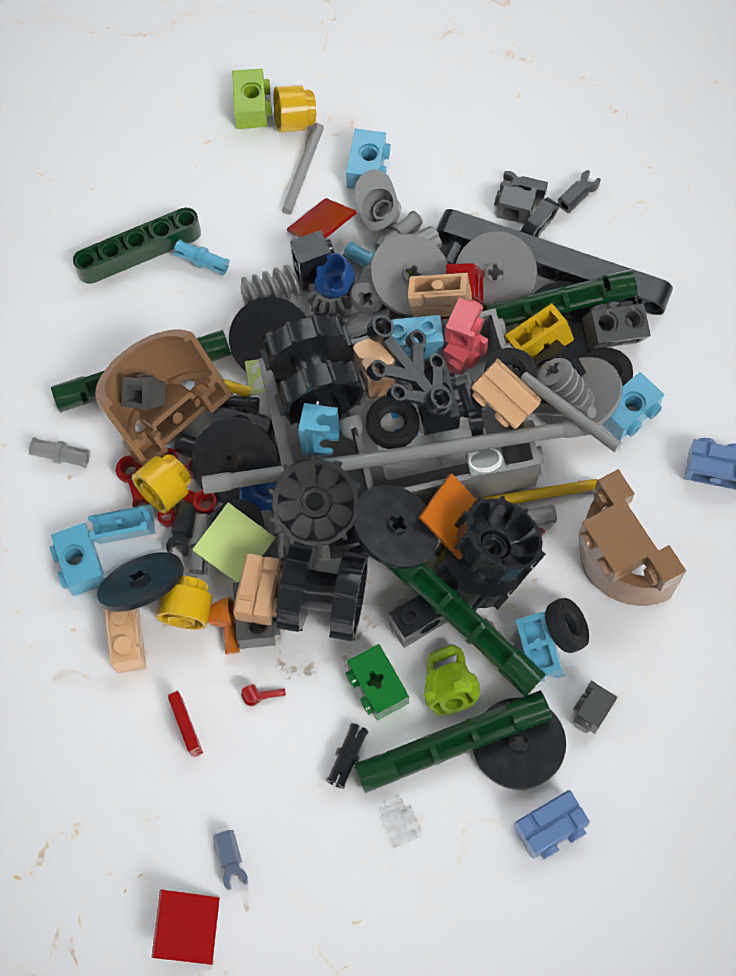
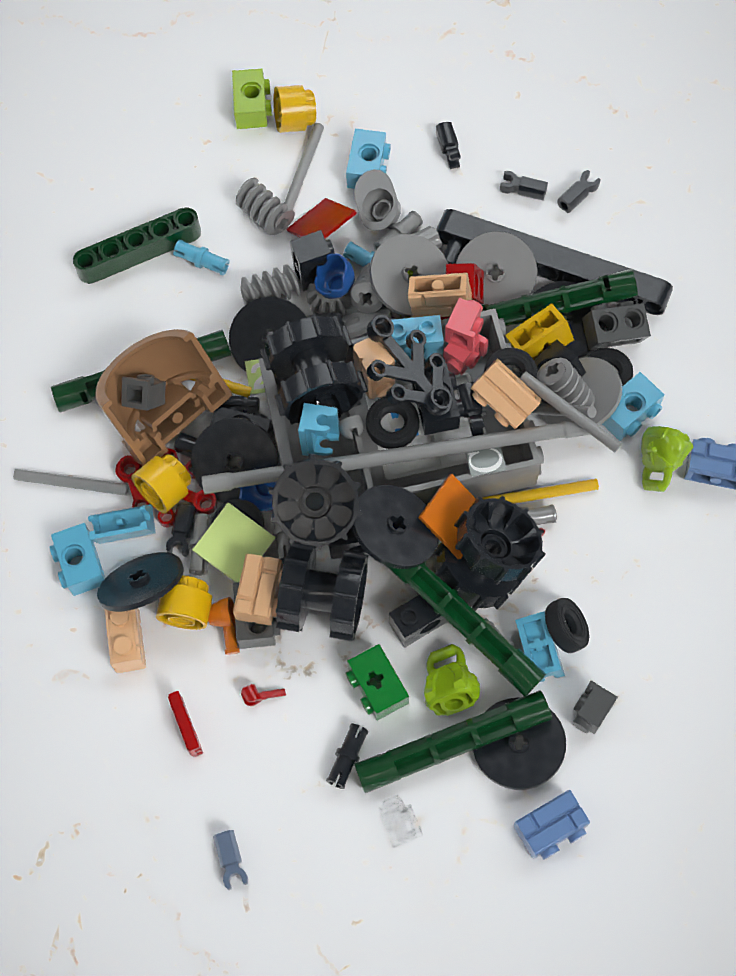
(59, 452): light grey pin -> none
(71, 482): none -> light grey bar
(185, 927): red piece -> none
(263, 207): none -> light grey piece
(448, 143): none -> black bar
(515, 203): dark grey brick -> none
(541, 217): beam -> none
(616, 544): medium nougat piece -> none
(662, 453): none -> lime piece

